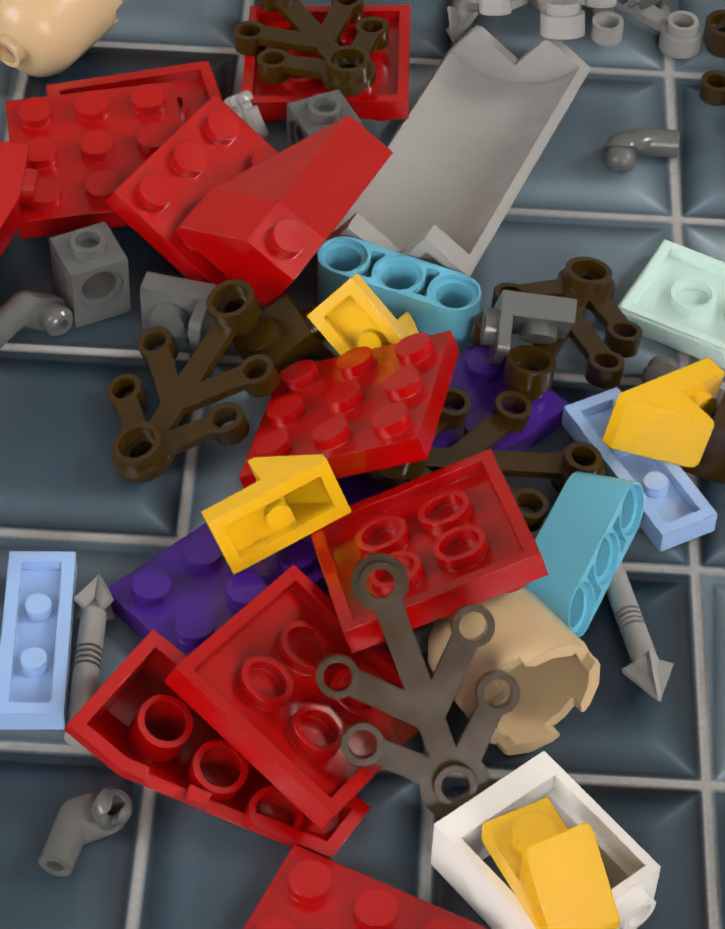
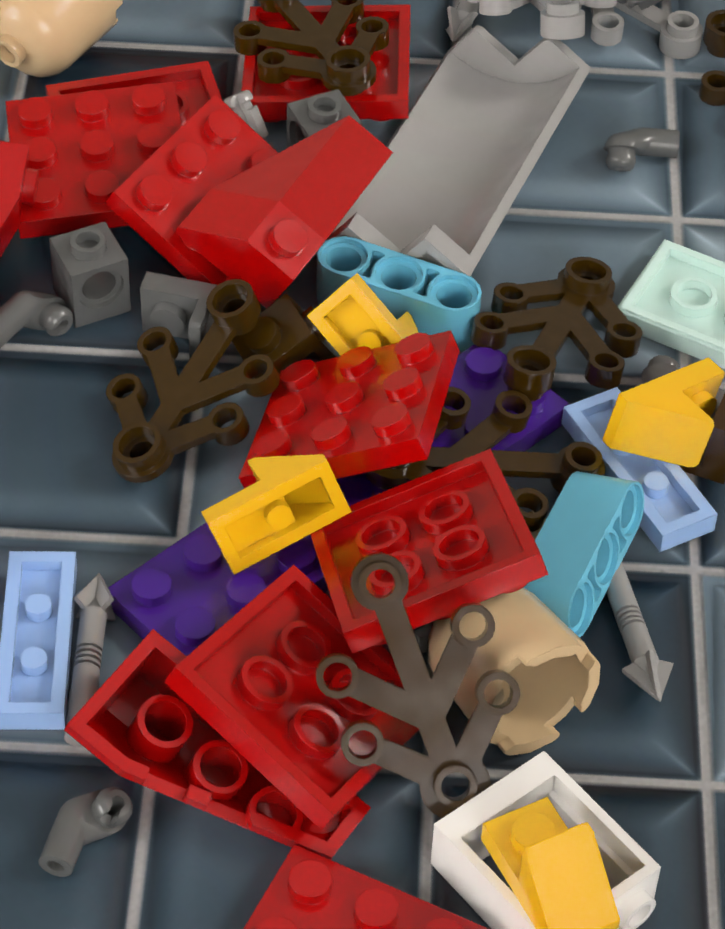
(534, 316): dark grey bracket -> none

